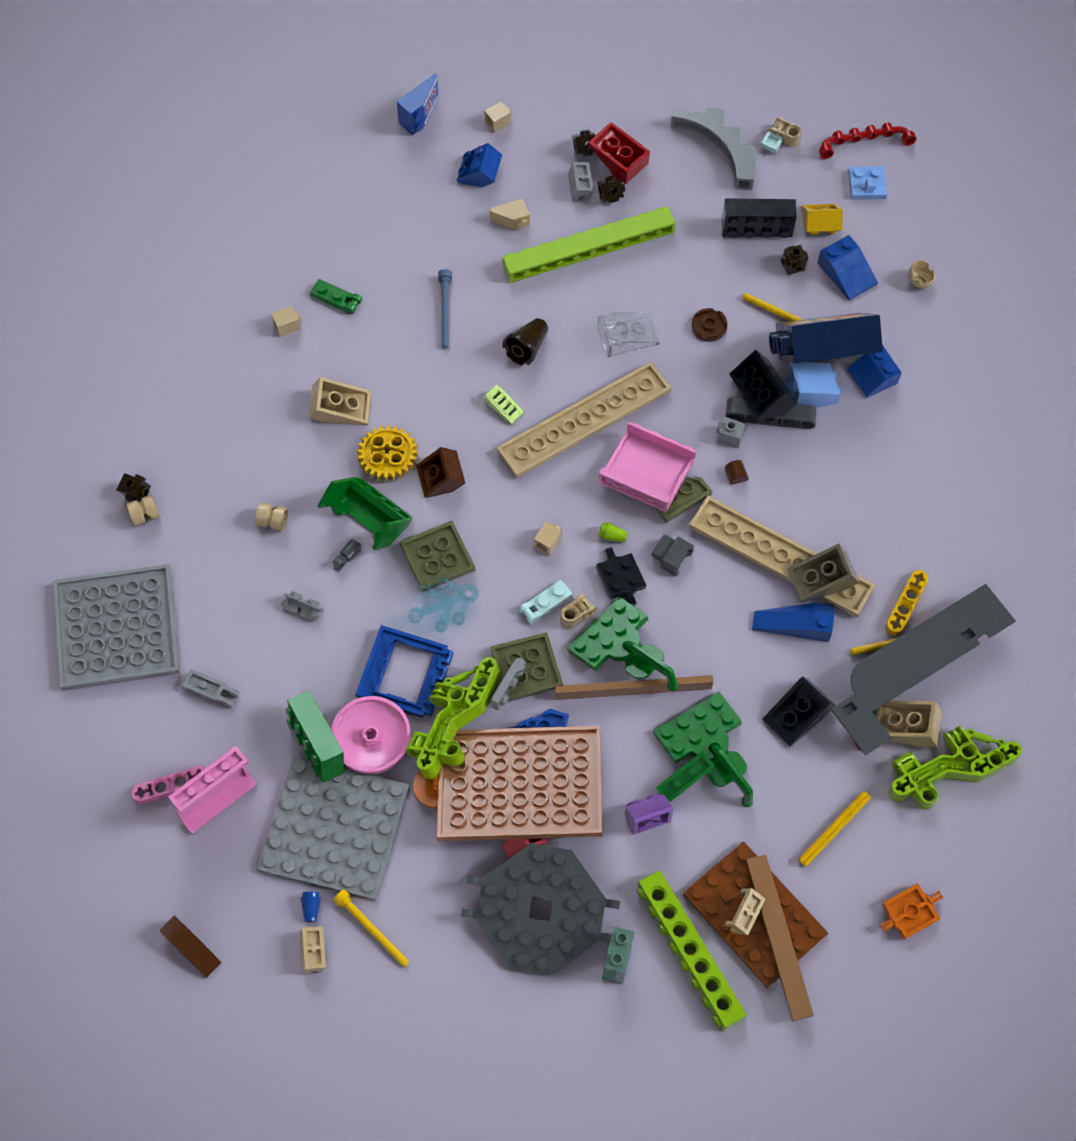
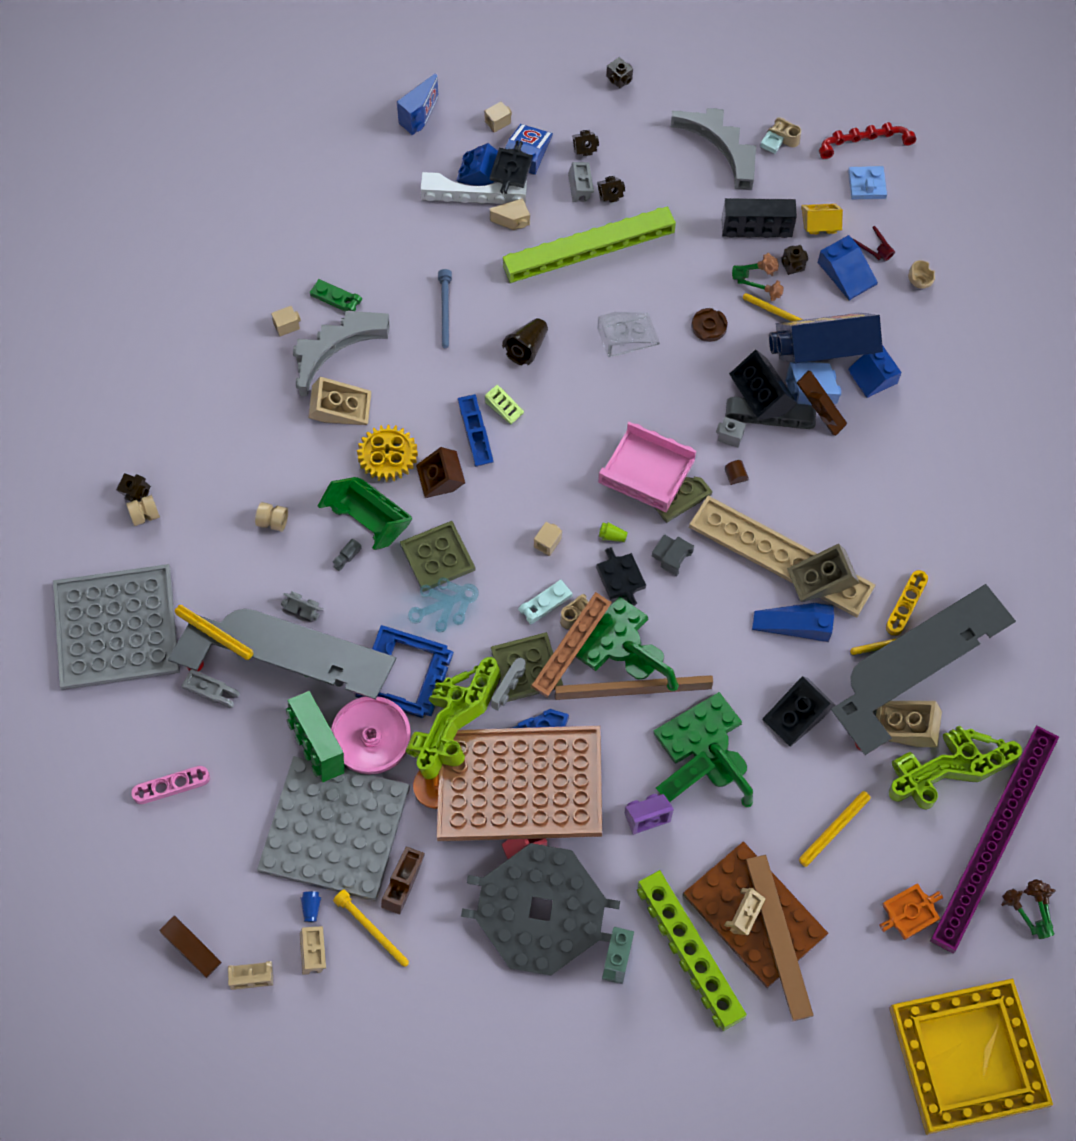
(212, 790): bright pink panel -> none
(214, 632): none -> yellow axle
(250, 975): none -> tan hinge
(293, 649): none -> piece
(331, 339): none -> light grey arch
(402, 880): none -> reddish brown slope
(439, 188): none -> white arch
(475, 430): none -> blue slope
(511, 167): none -> black plate
(534, 143): none -> blue slope
(571, 645): none -> nougat plate
(583, 419): tan plate -> none
(619, 72): none -> dark brown brick
(620, 152): red slope -> none
(769, 265): none -> plant
(821, 403): none -> reddish brown bracket
(884, 250): none -> dark red plant
(970, 1056): none -> yellow tile
(994, 840): none -> magenta piece
(1041, 893): none -> plant

